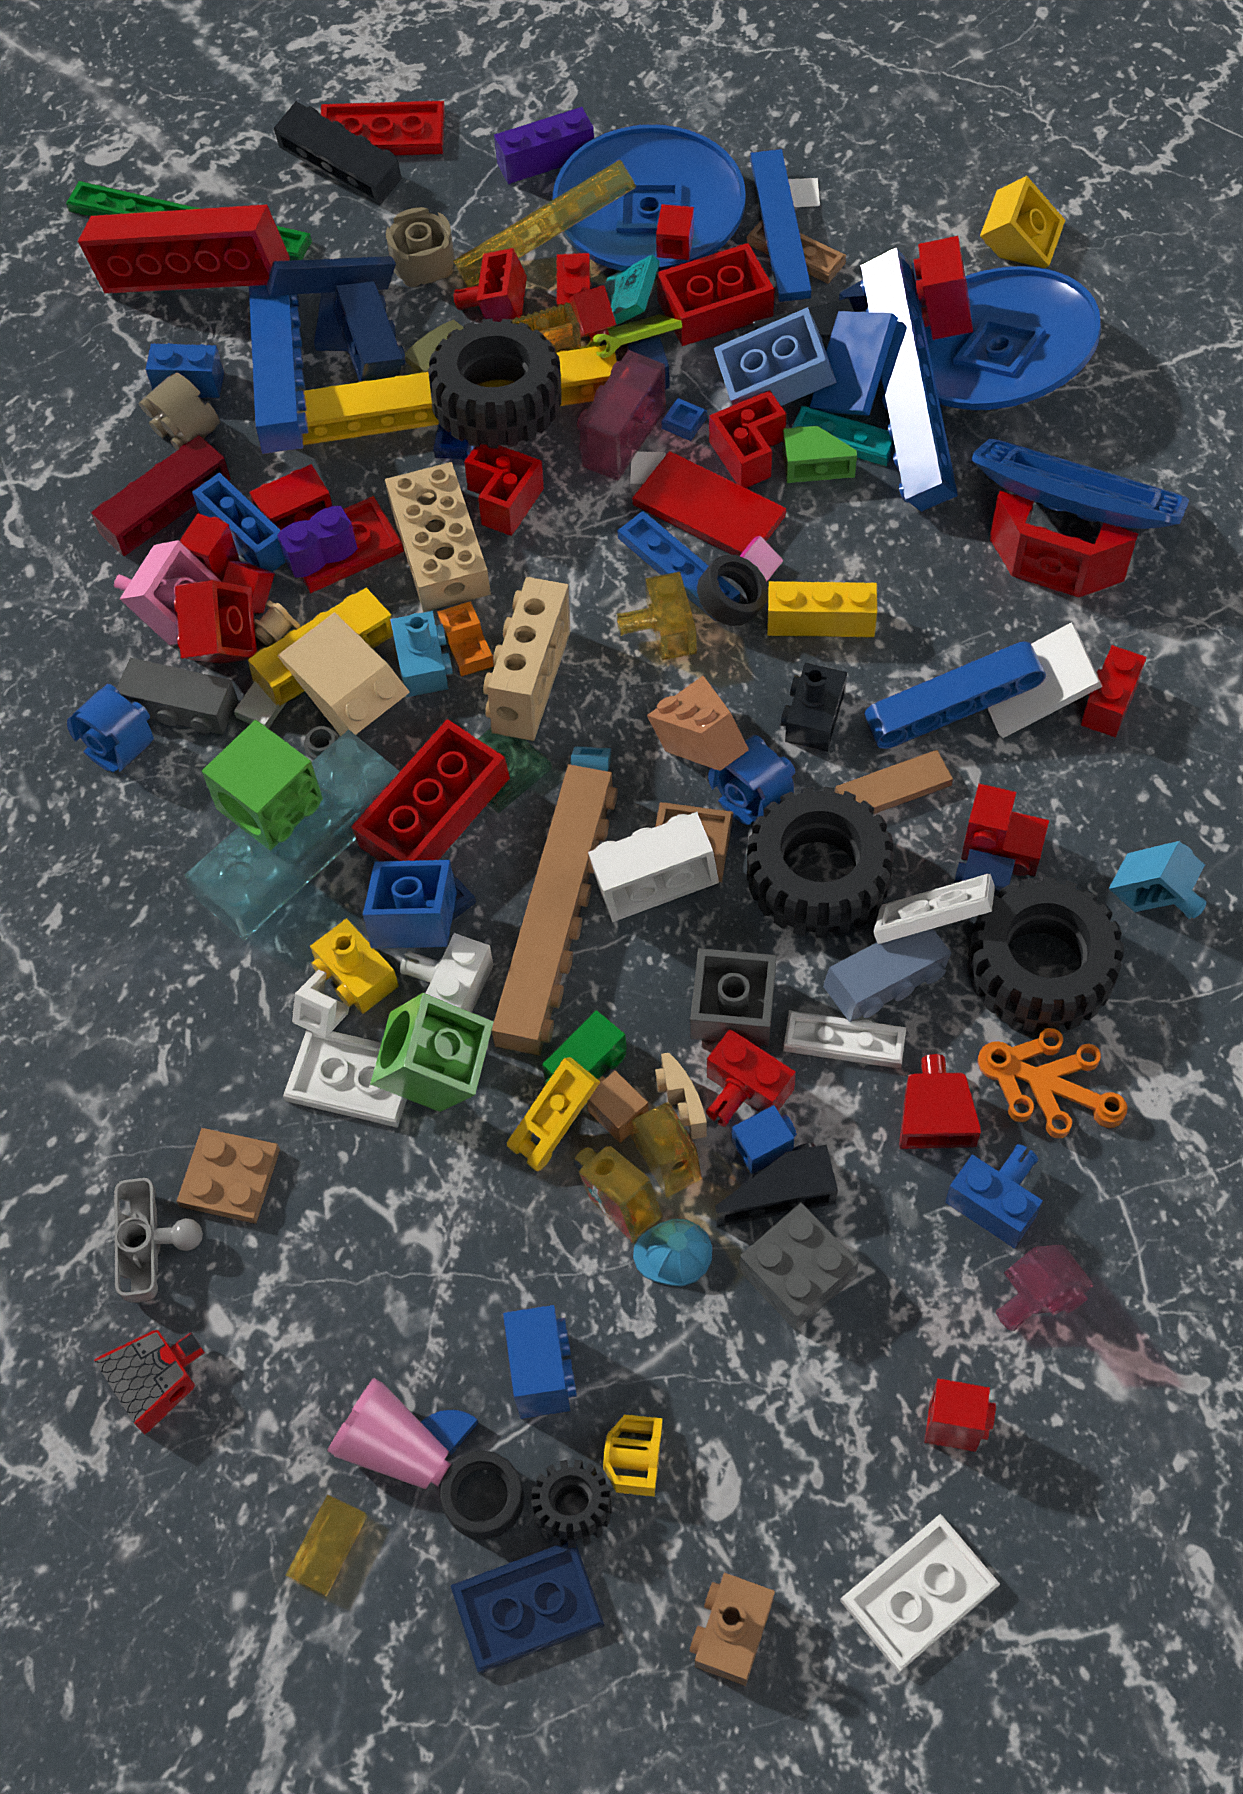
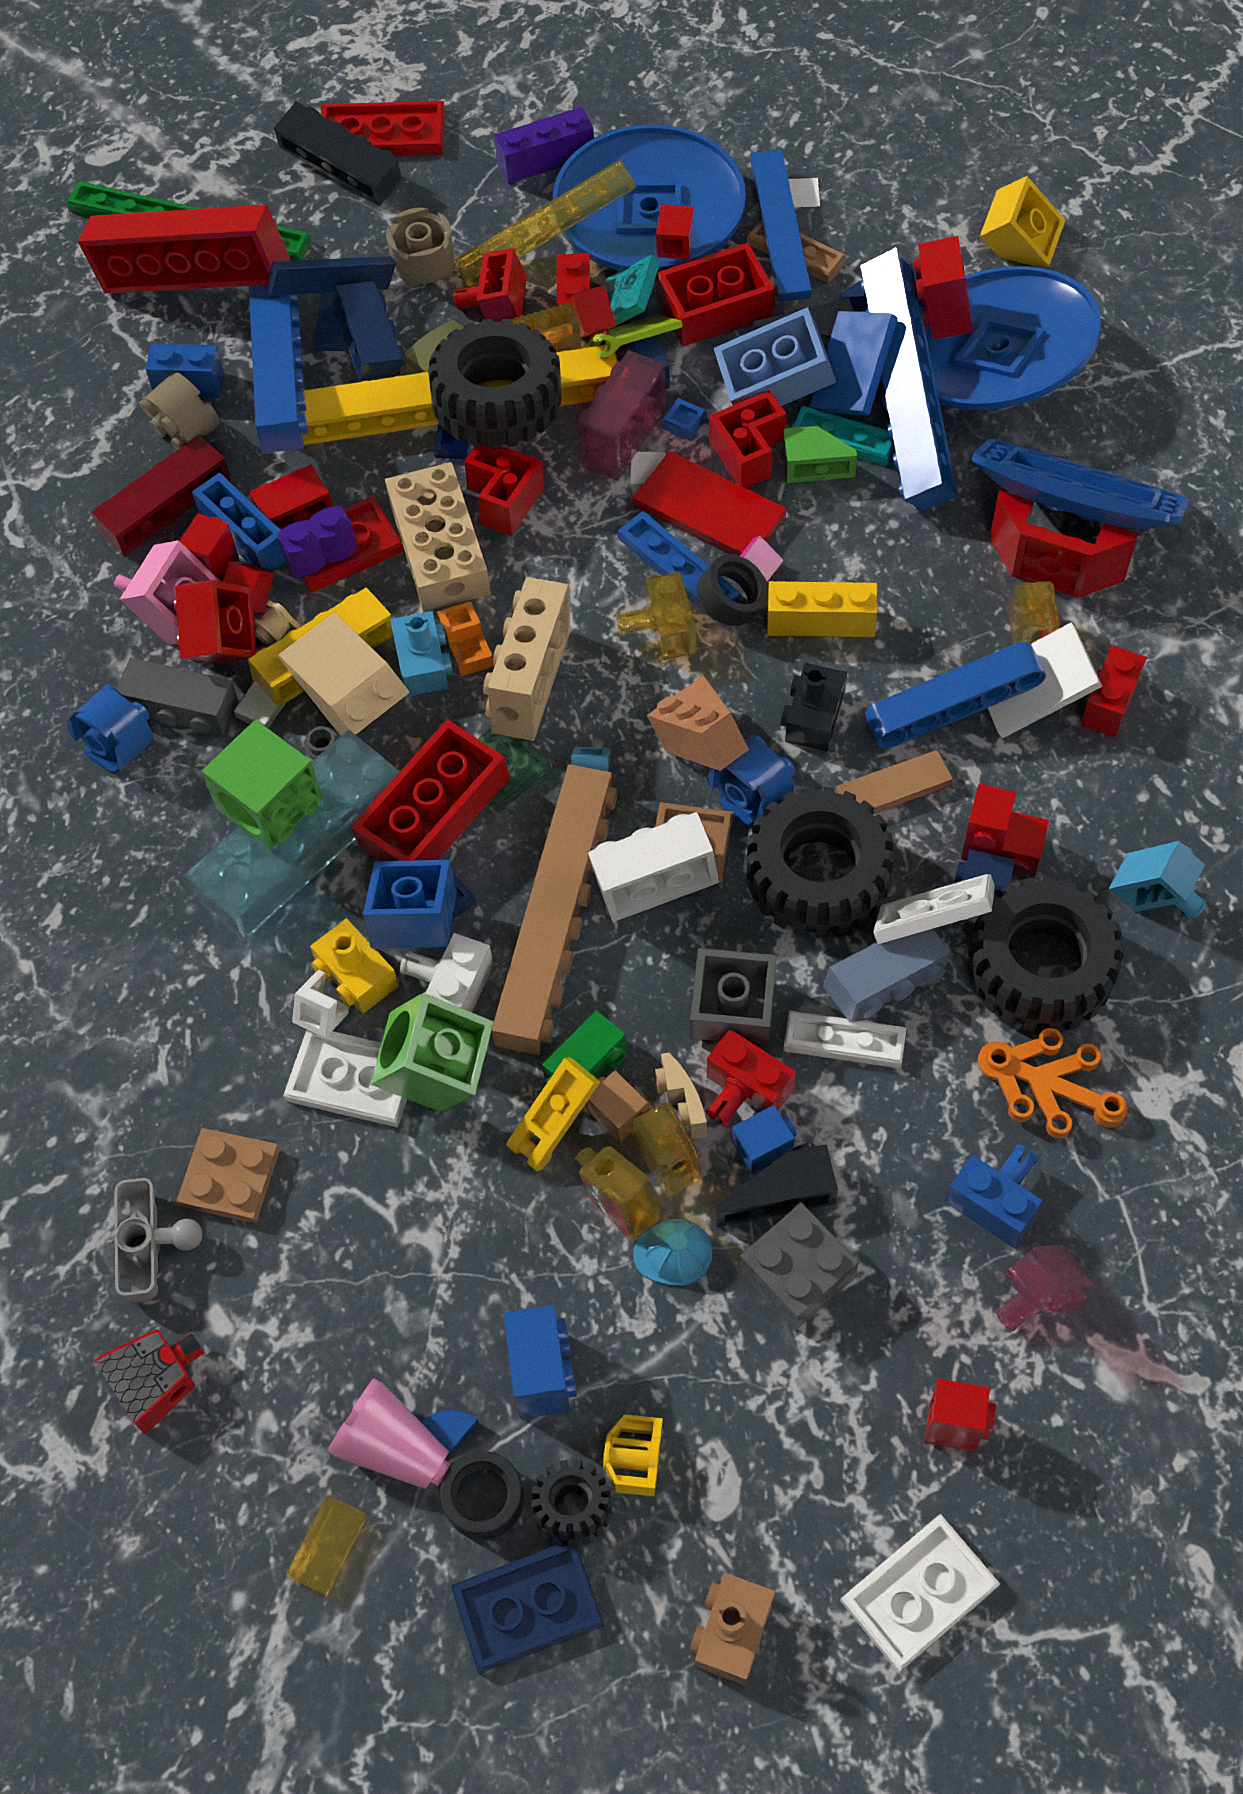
(938, 1109): red torso -> none
(1033, 609): none -> clear yellow torso

